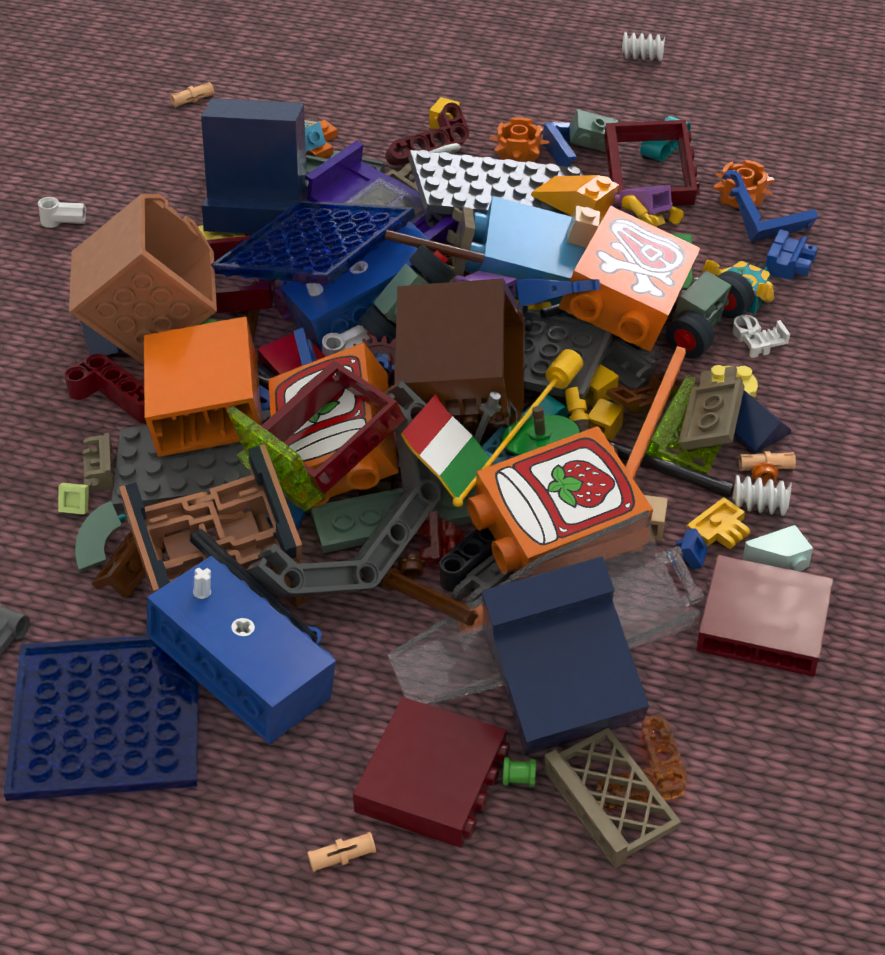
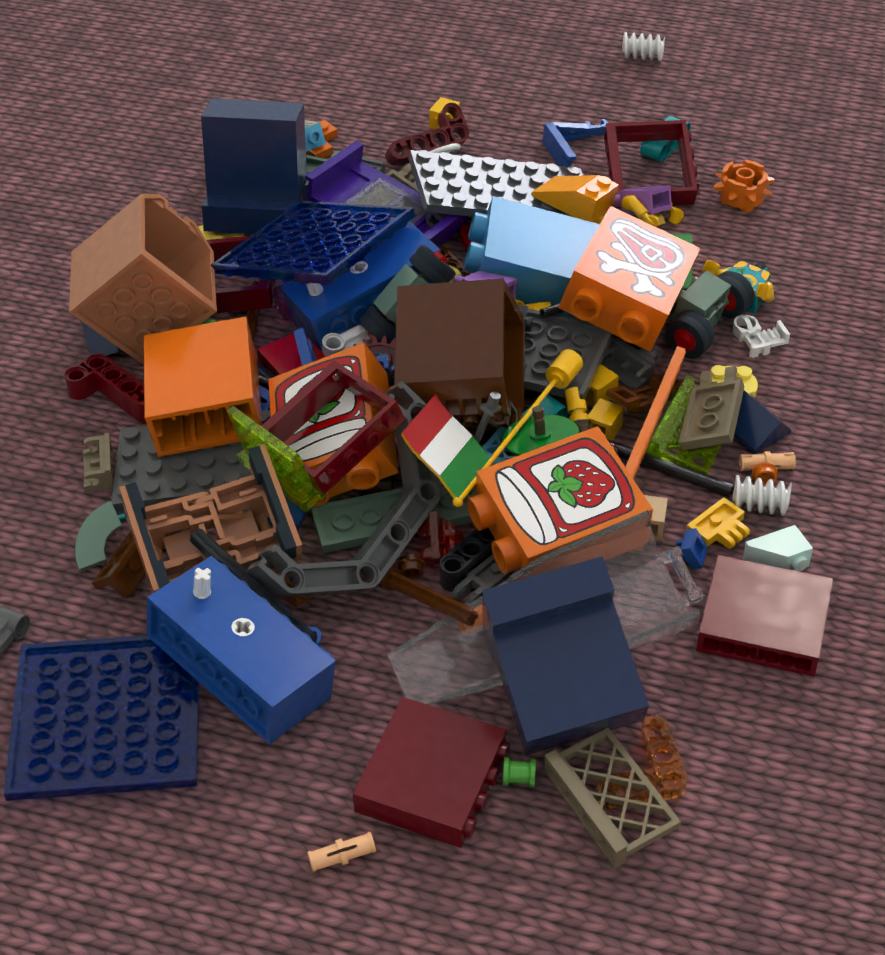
(55, 212): white piece -> none
(73, 498): yellowish green tile -> none
(192, 94): light nougat pin -> none
(442, 248): reddish brown bar -> none
(463, 236): dark tan tile -> none
(519, 140): orange brick -> none
(537, 290): blue hinge -> none
(583, 226): tan brick -> none
(589, 129): sand green brick -> none
(762, 230): blue hinge -> none
(790, 256): blue hips -> none

